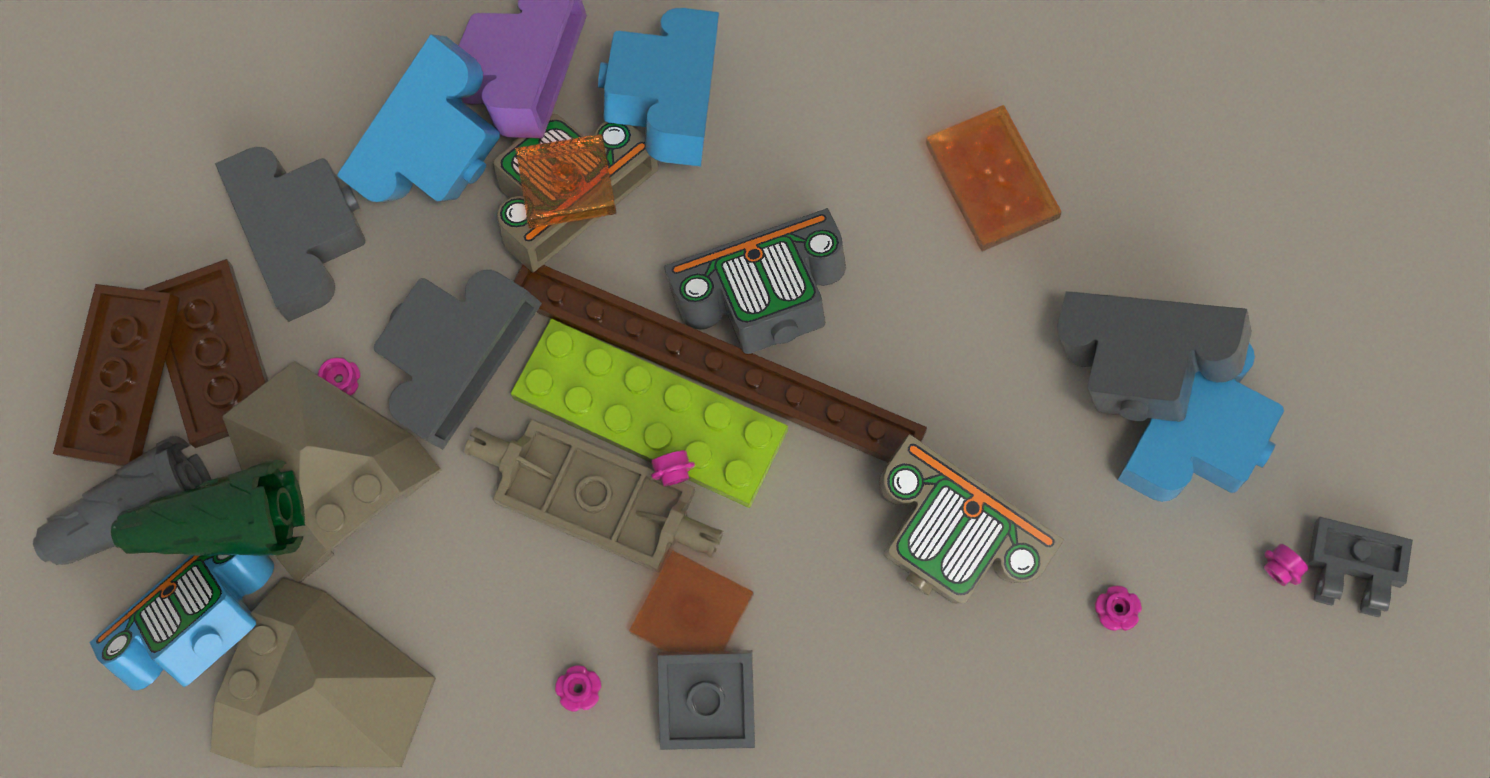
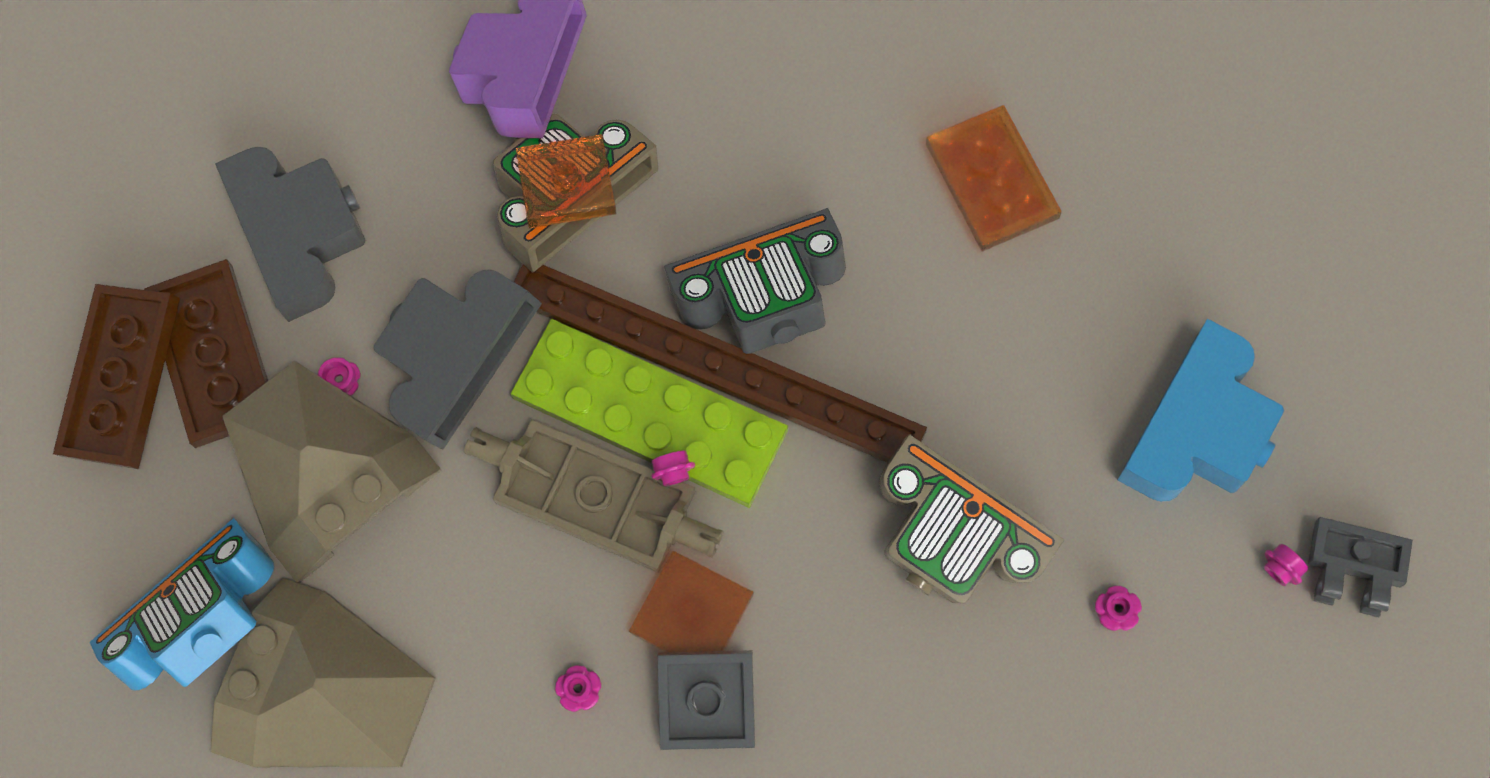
(86, 524): dark grey cone -> none
(224, 516): dark green cone -> none
(425, 131): dark azure brick -> none
(664, 83): dark azure brick -> none
(1150, 350): dark grey brick -> none

